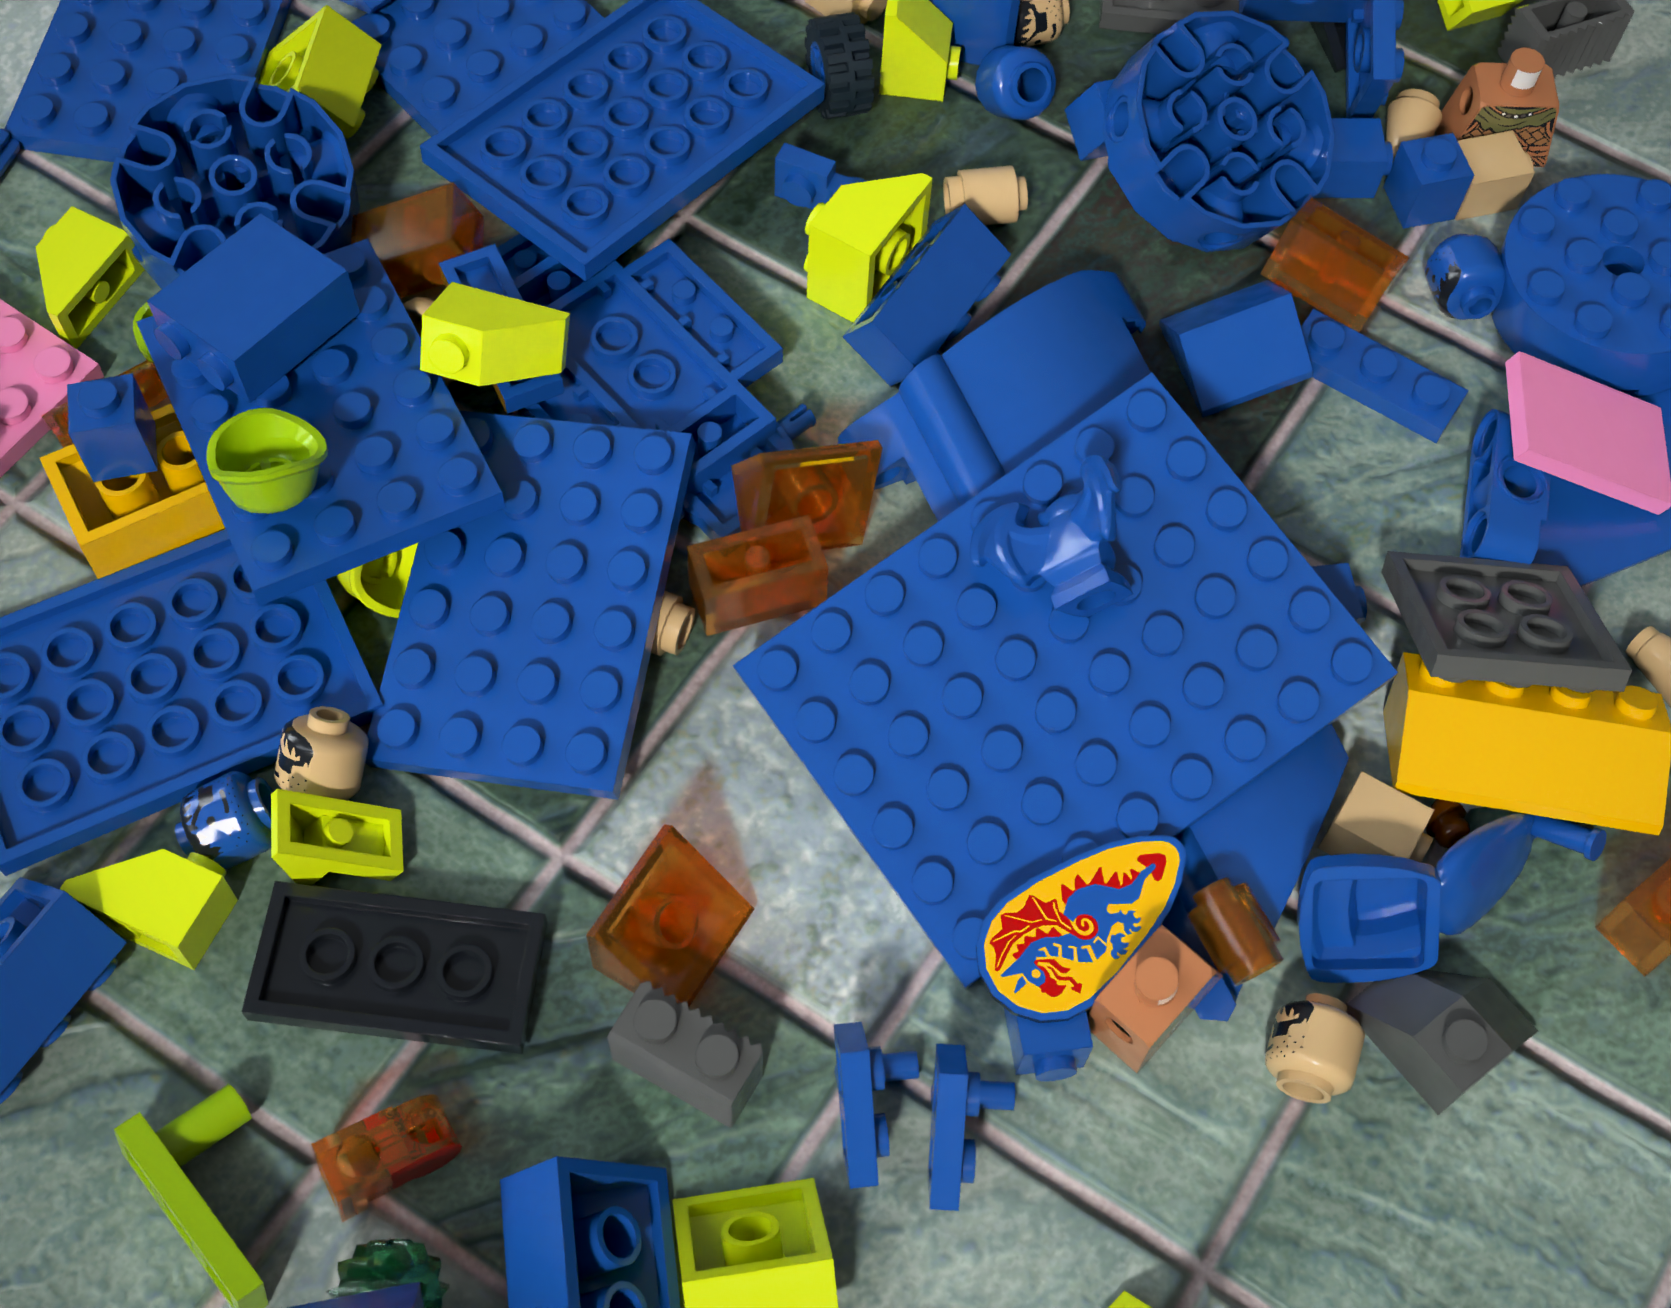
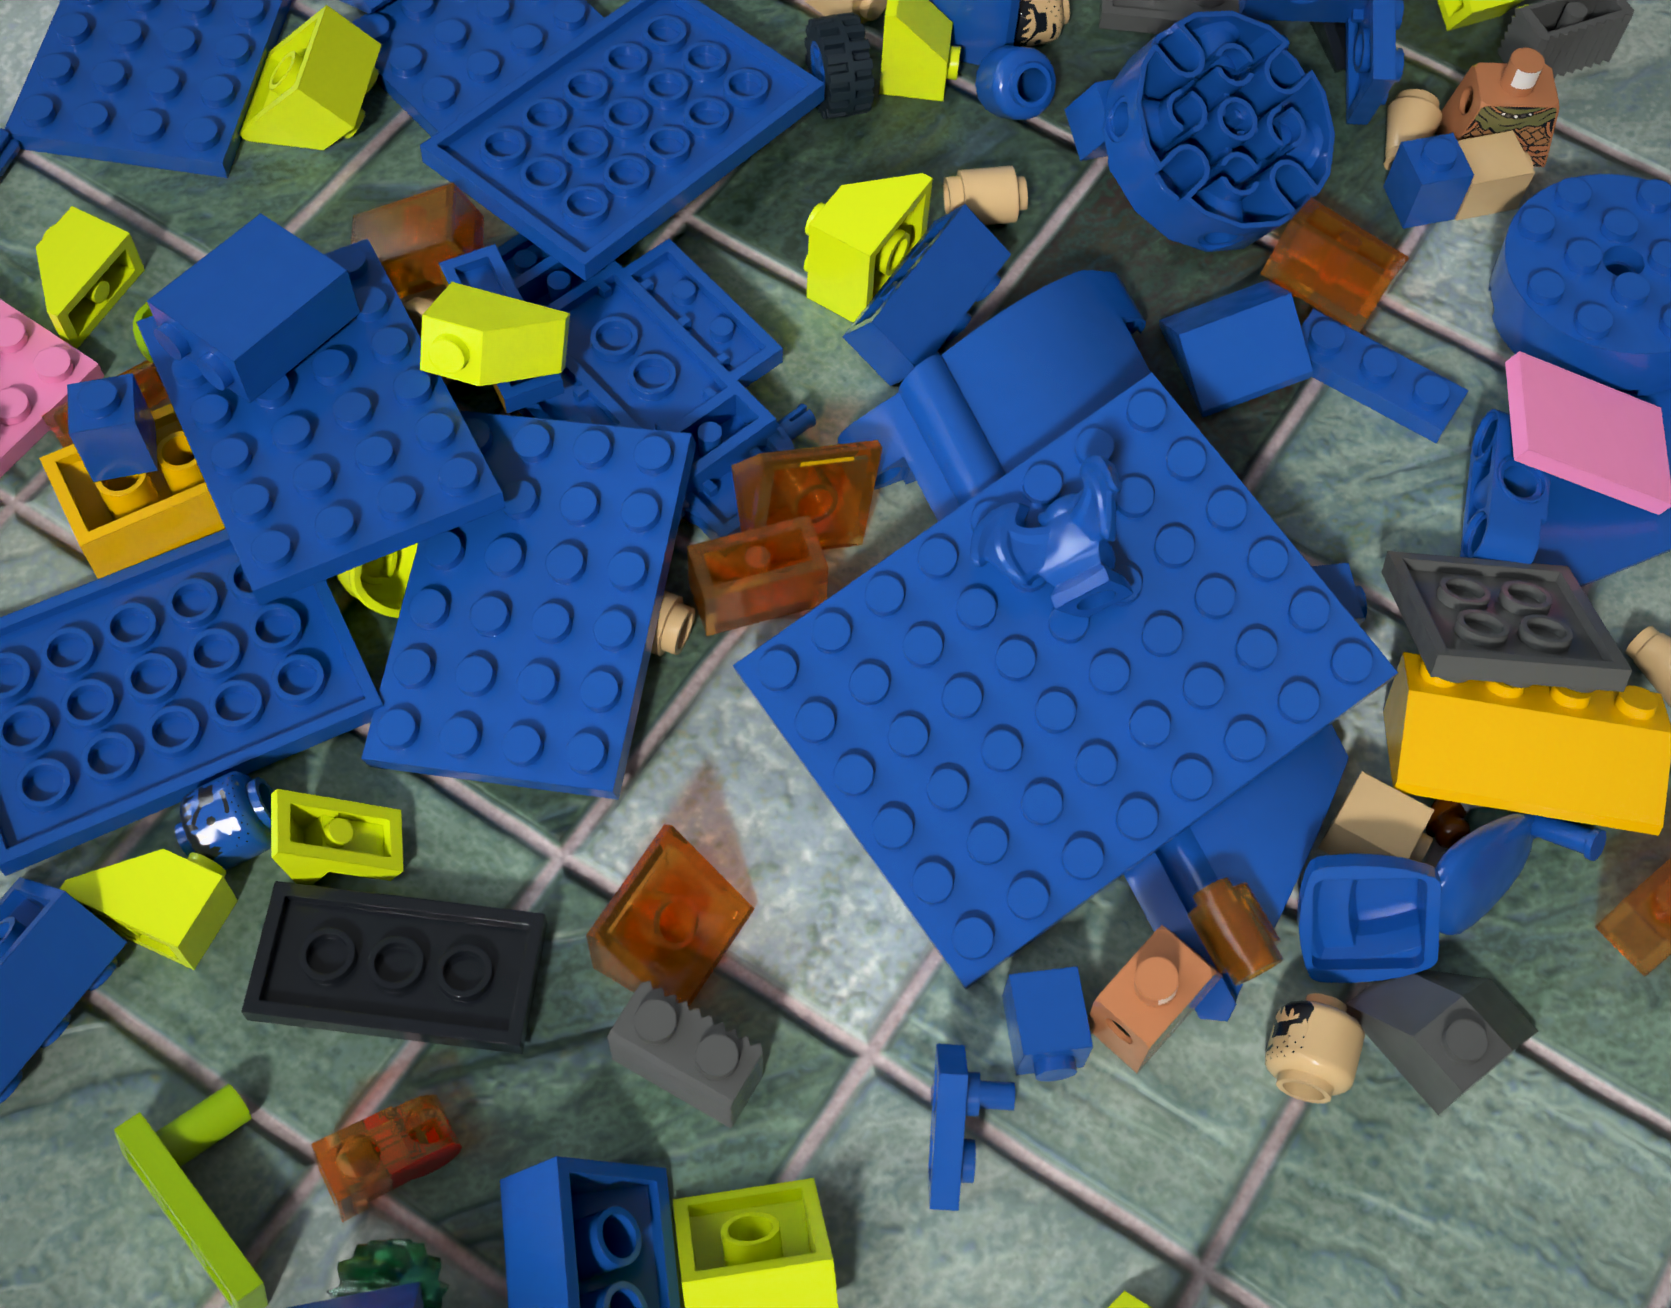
(221, 156): blue brick -> none
(266, 459): lime helmet -> none
(322, 754): tan head -> none
(807, 177): blue plate -> none
(857, 1074): blue plate -> none
(1076, 926): shield -> none
(1357, 159): blue brick -> none
(1465, 274): blue head -> none

